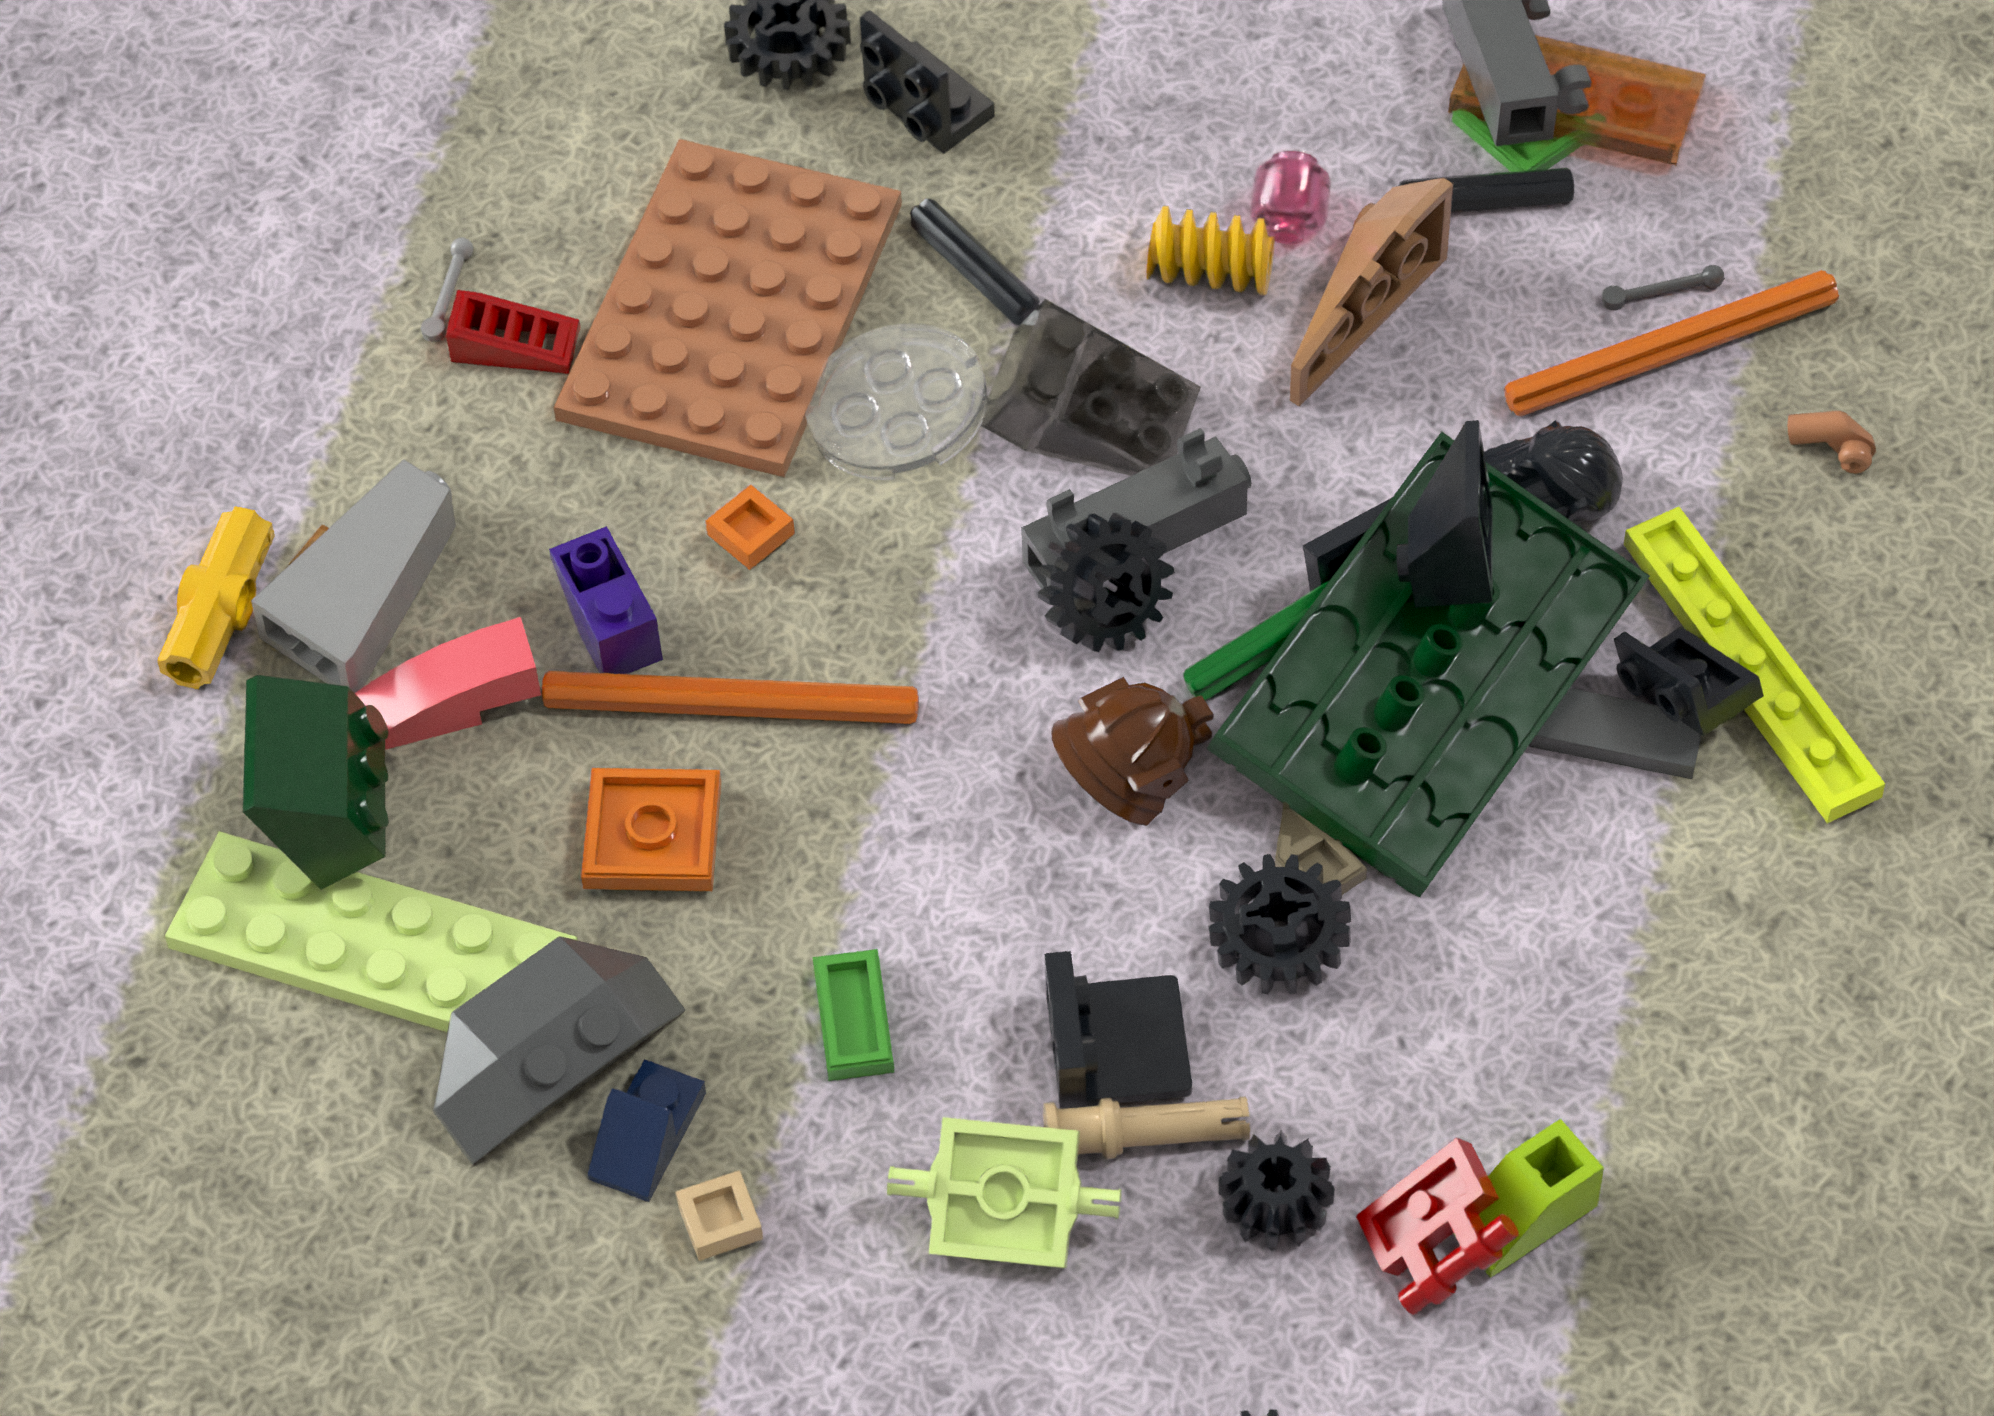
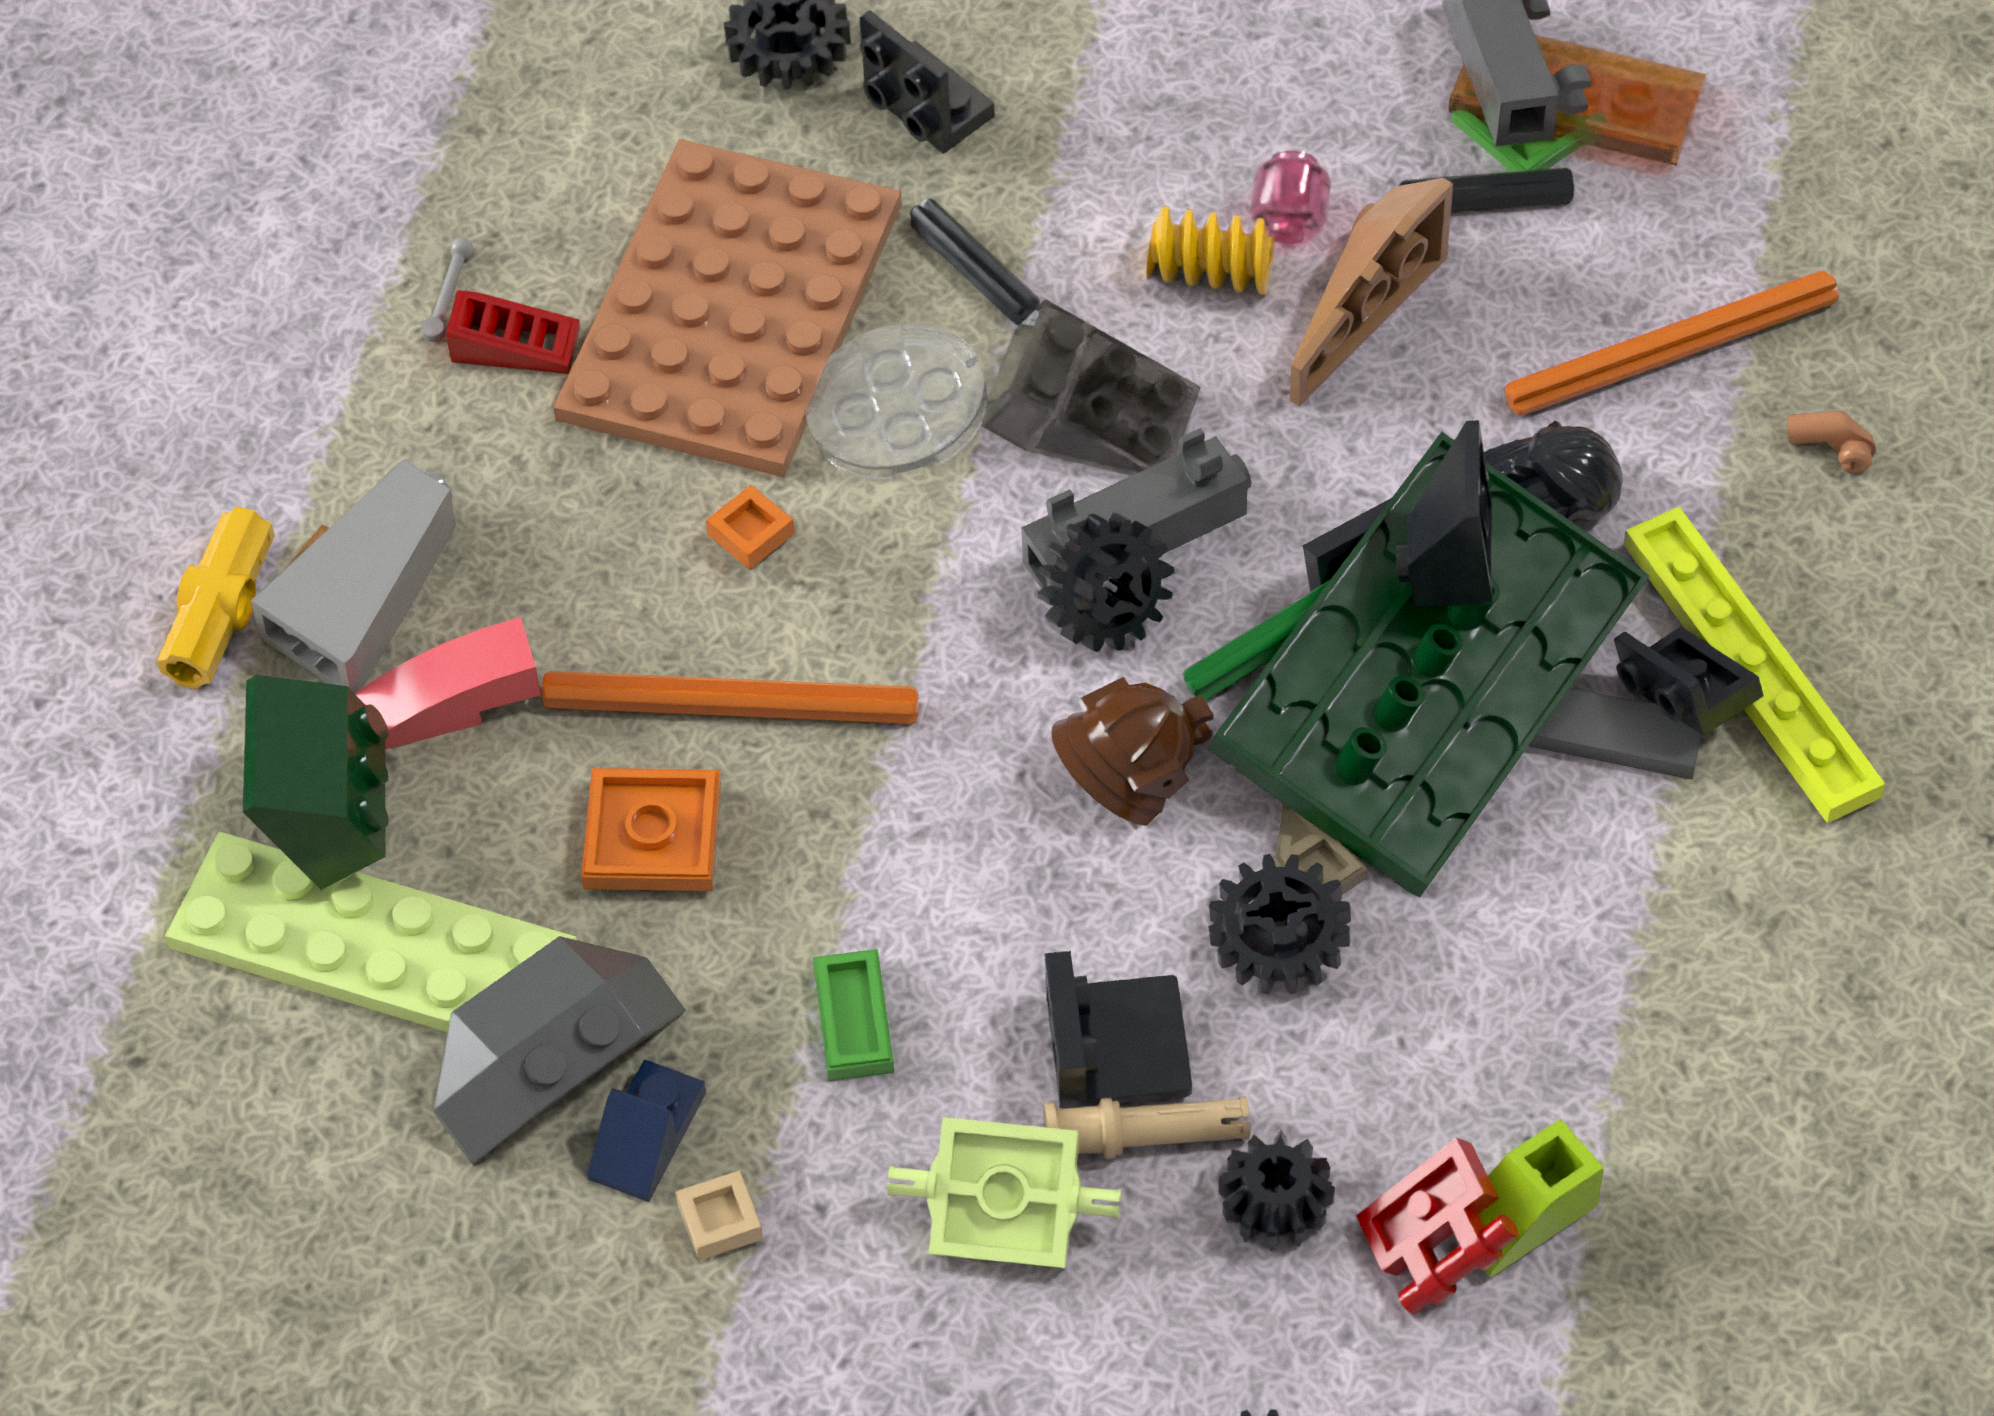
(607, 603): dark purple slope -> none
(1615, 297): dark grey hinge -> none

